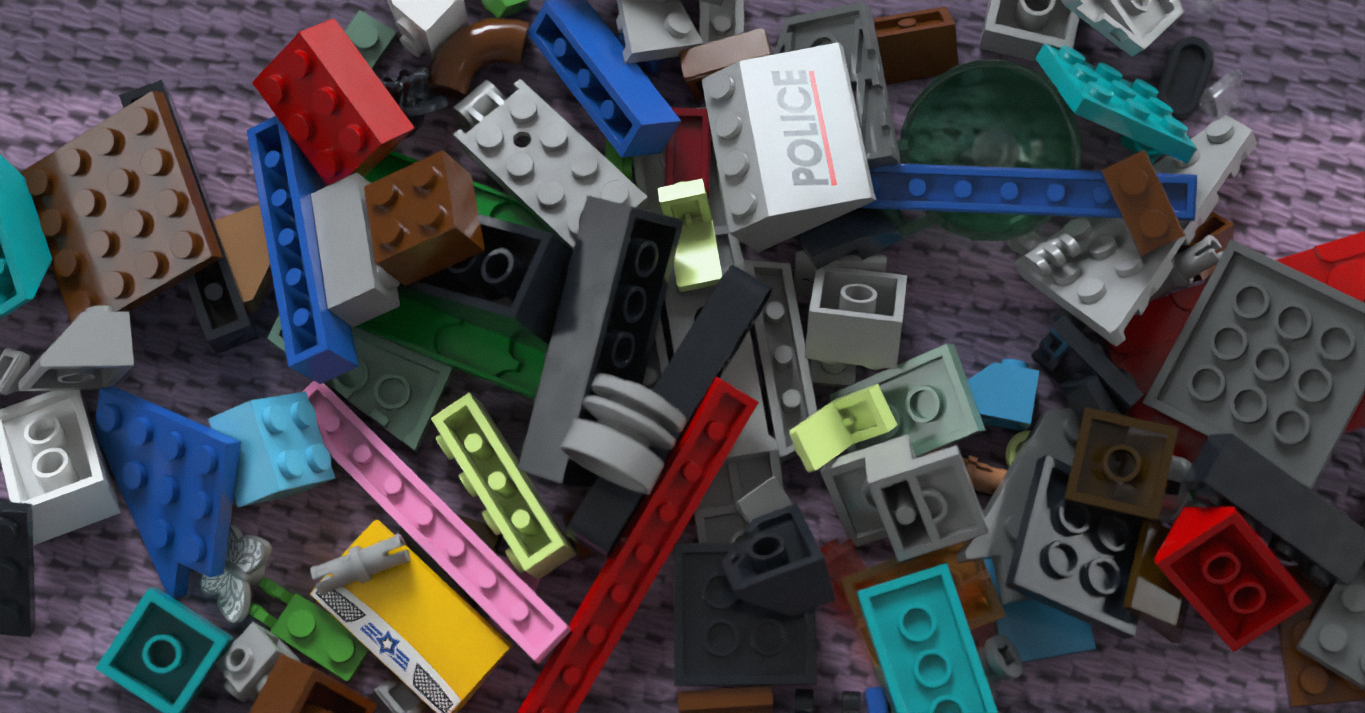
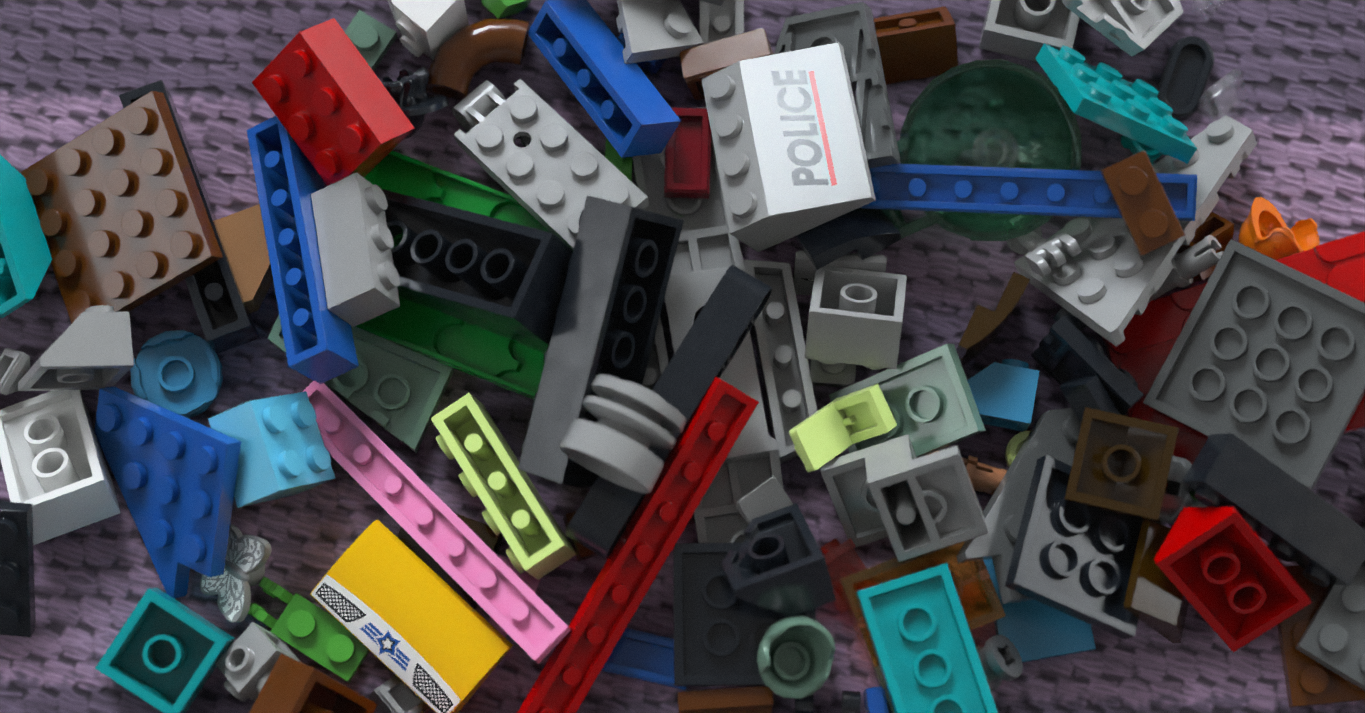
(188, 385): none -> dark azure tile
(360, 564): light grey pin -> none
(423, 218): reddish brown brick -> none
(643, 658): none -> blue tile
(697, 252): yellowish green bracket -> none
(795, 656): none -> sand green hair
(987, 324): none -> dark brown slope
(1269, 235): none -> orange helmet

